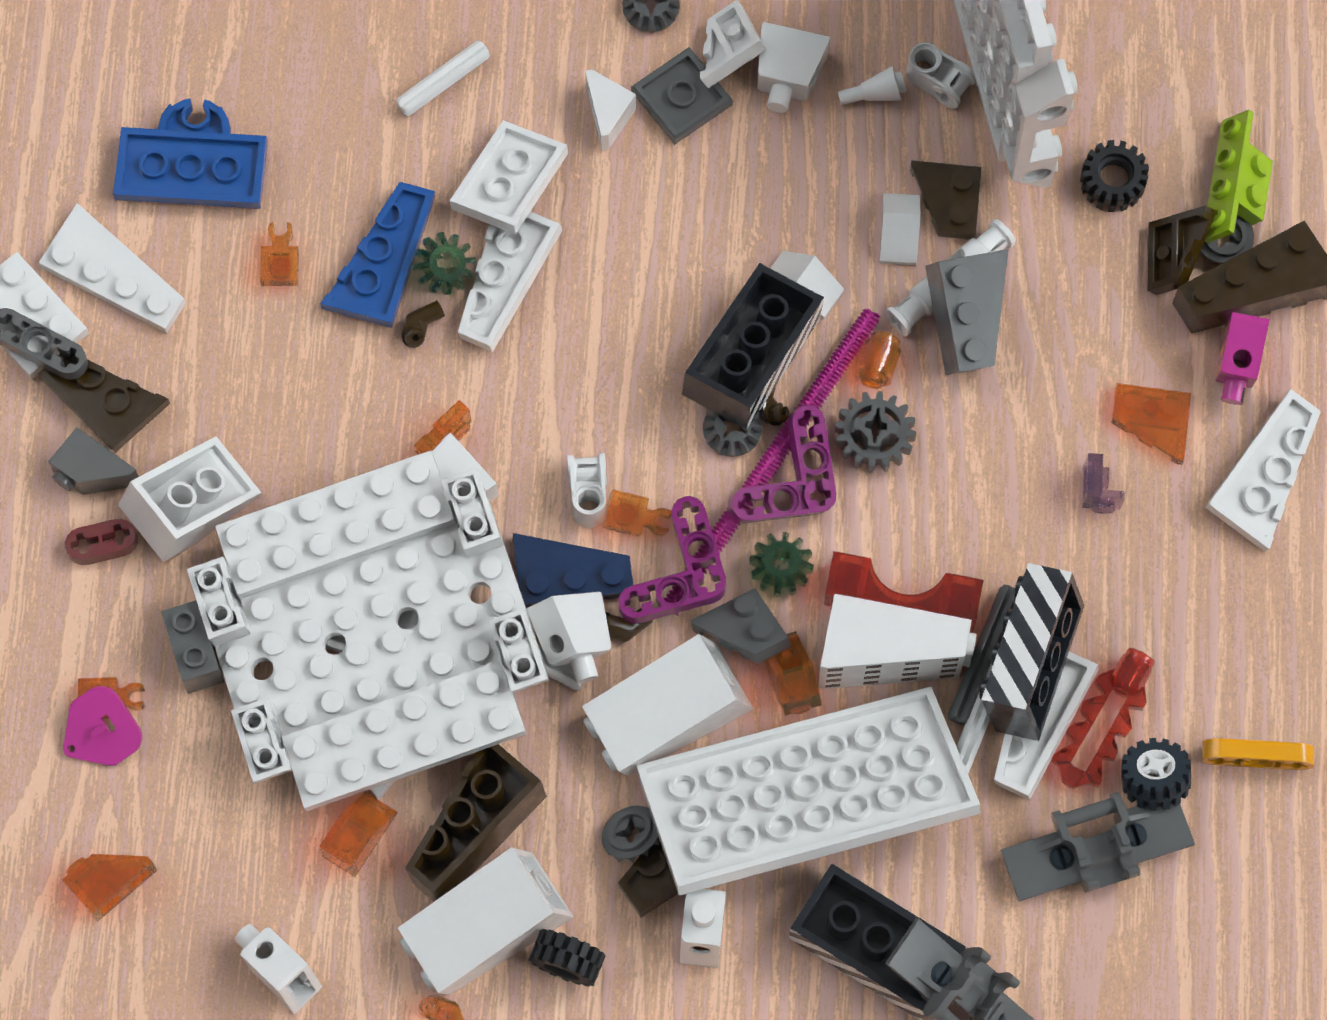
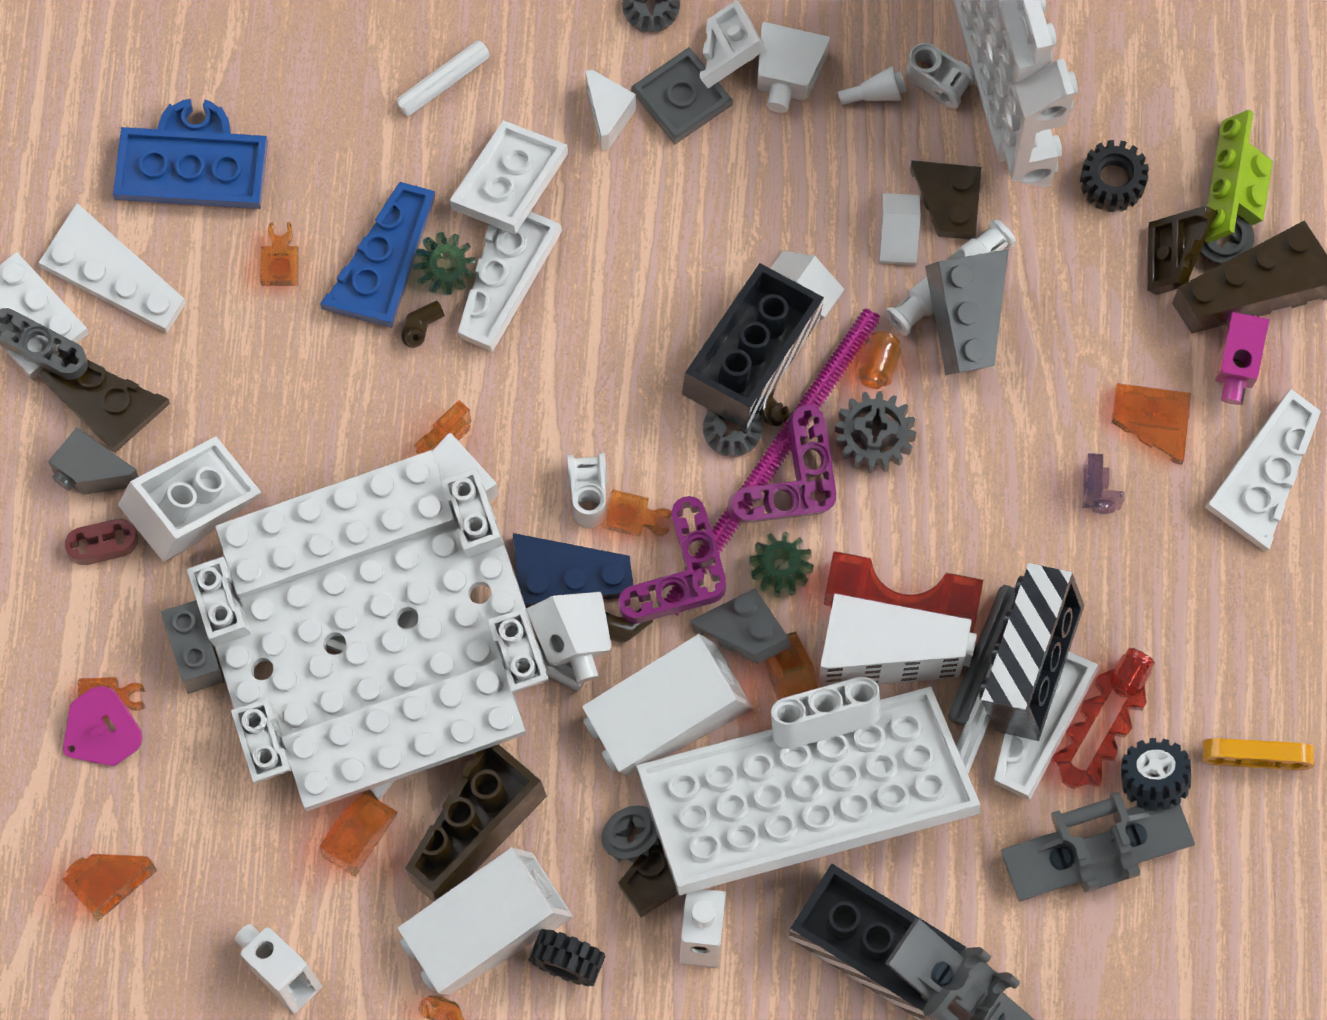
(825, 712): none -> white beam

